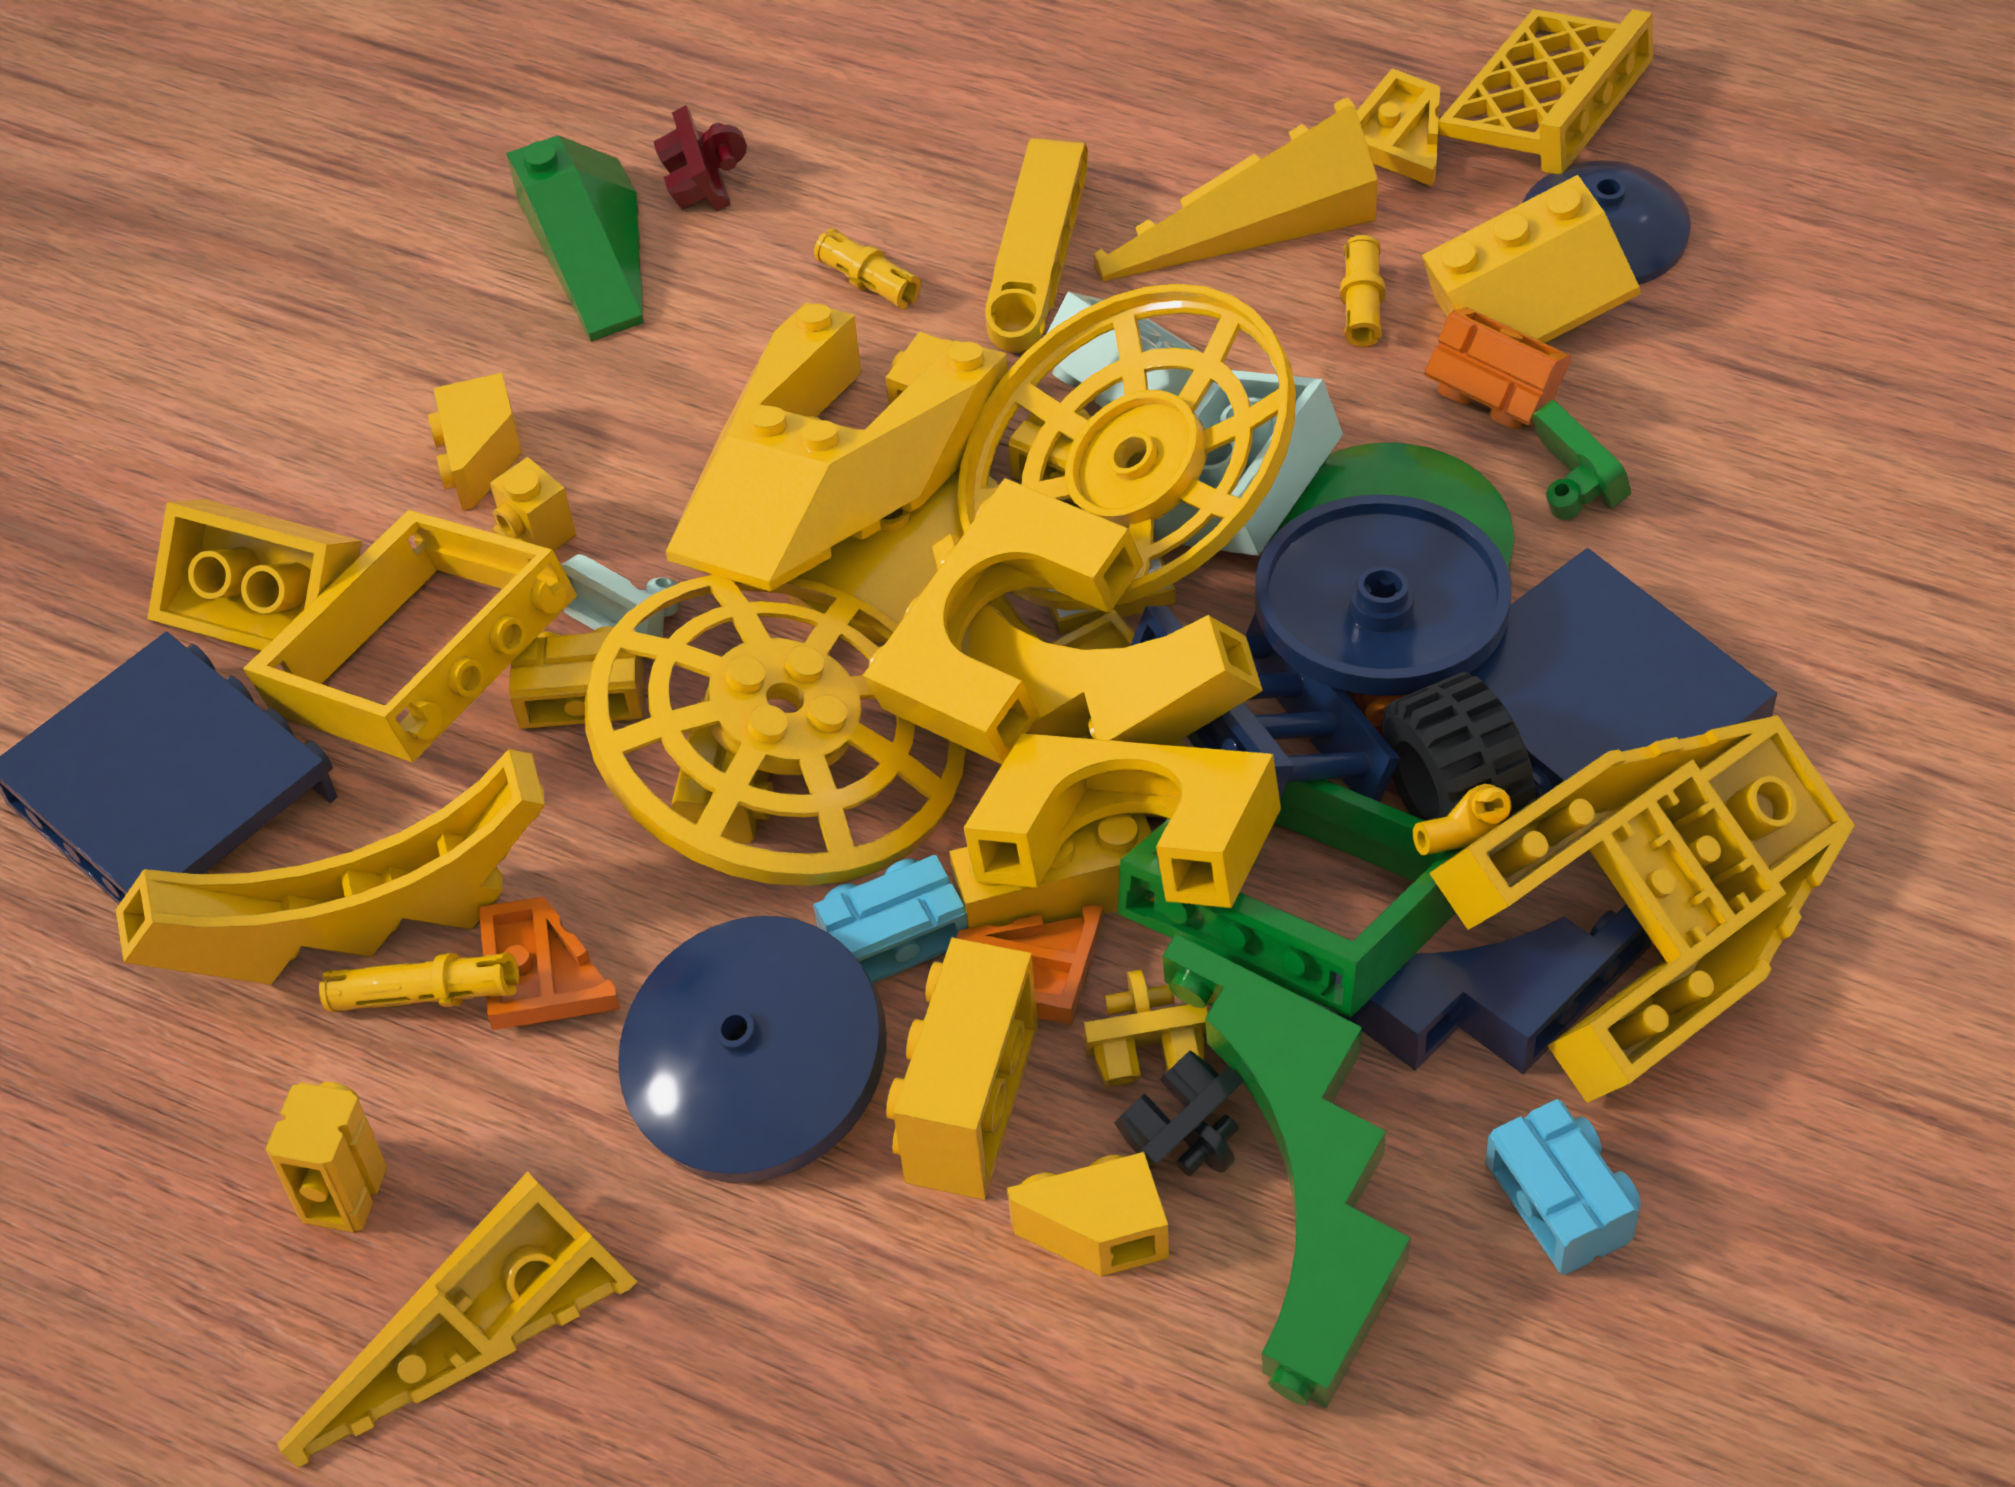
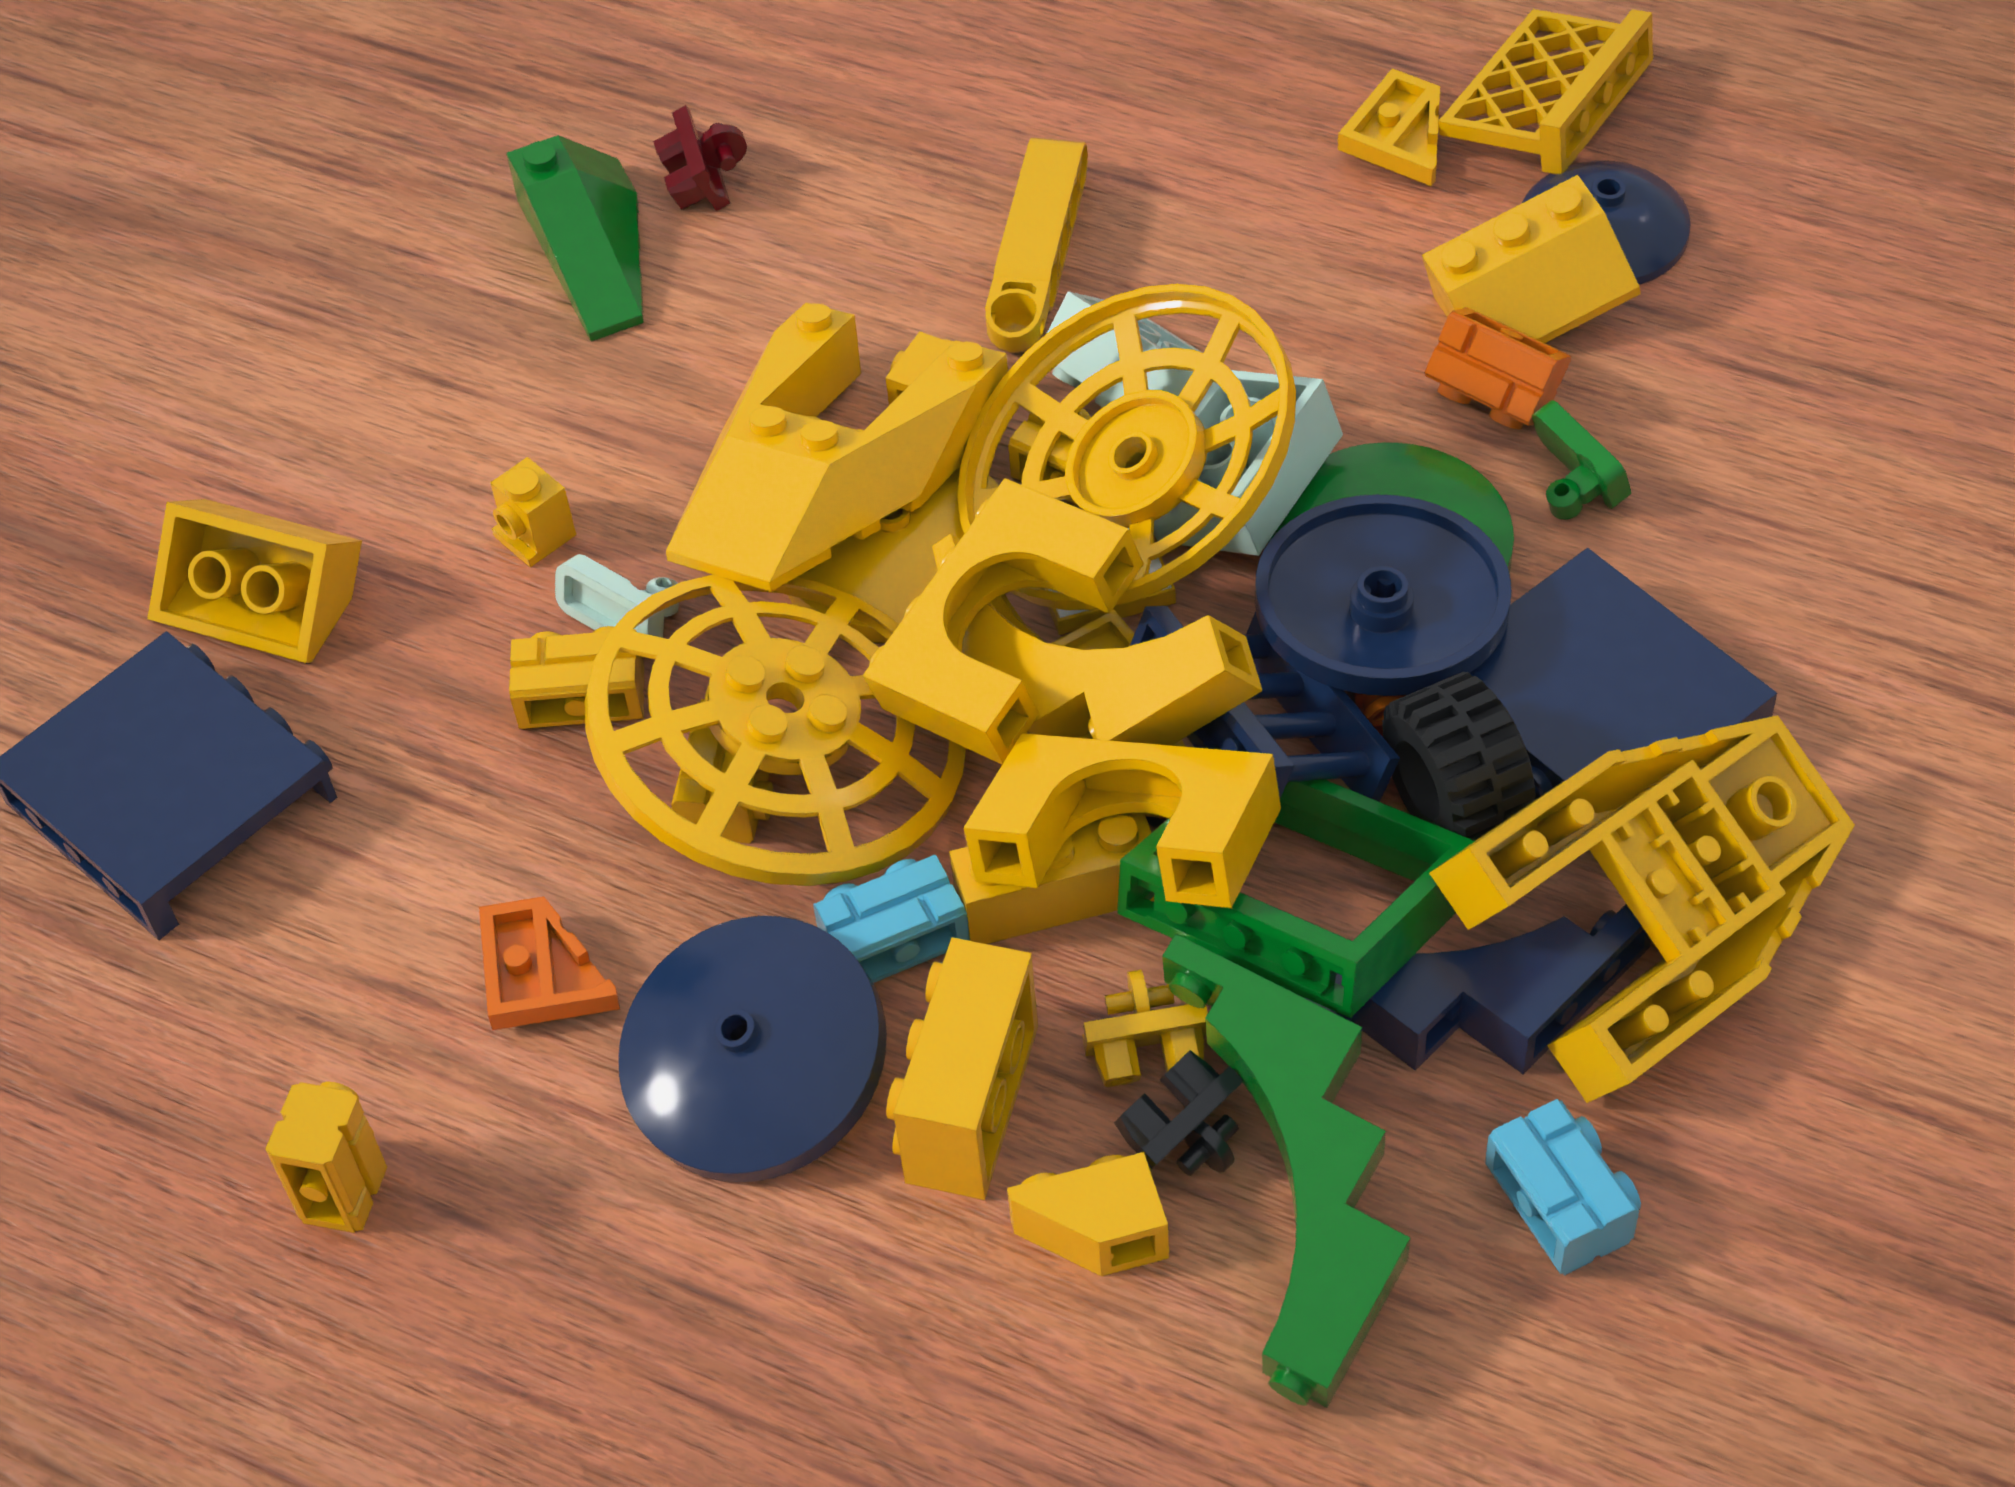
(344, 903): yellow arch -> none
(371, 592): yellow window -> none
(441, 980): yellow pin -> none
(478, 434): yellow slope -> none
(500, 1286): yellow wedge -> none
(867, 268): yellow pin -> none
(1059, 956): orange wing -> none
(1297, 191): yellow wedge -> none
(1362, 291): yellow pin -> none
(1468, 821): yellow arm -> none

